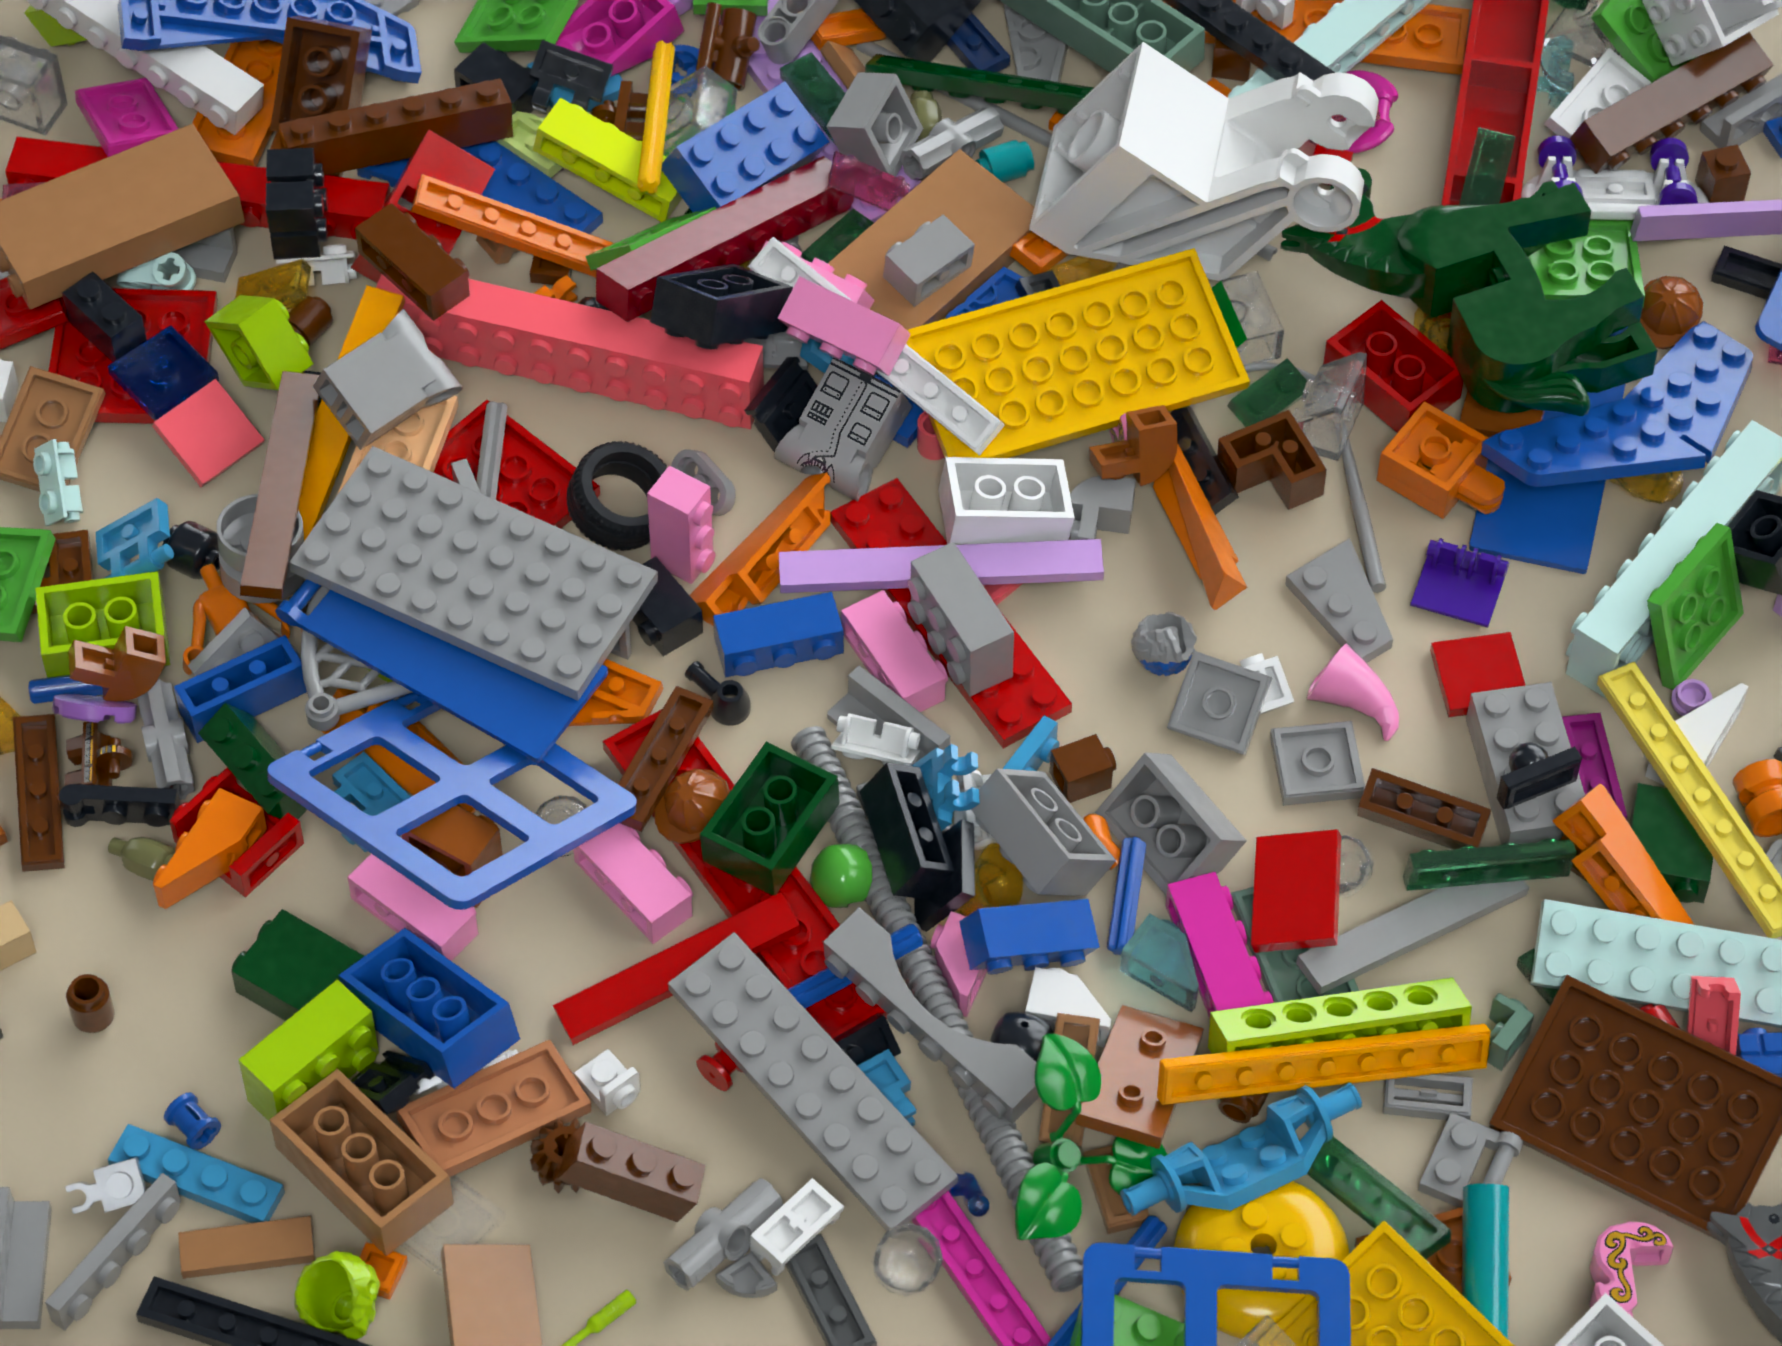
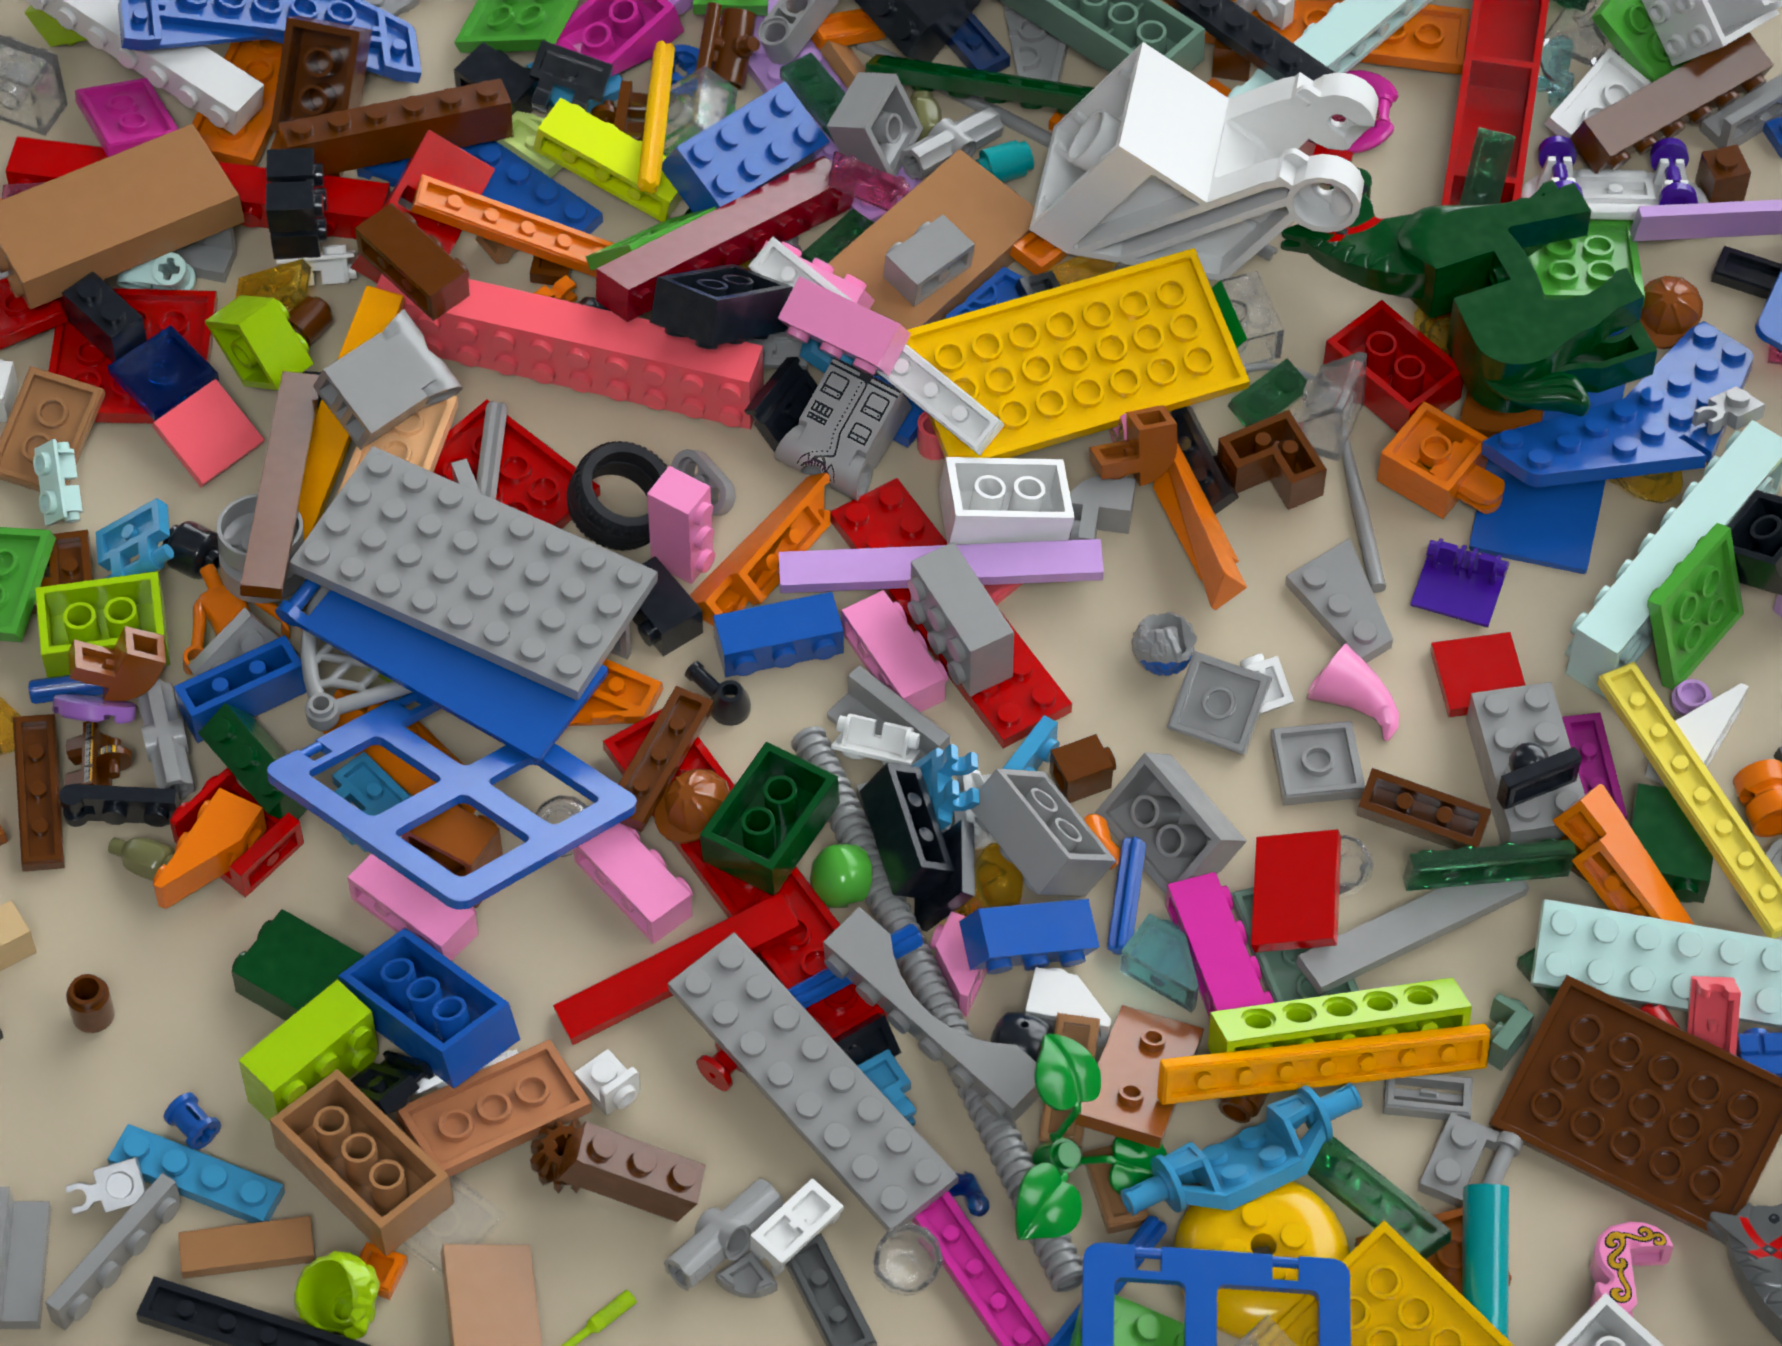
(1729, 408): none -> light grey plate

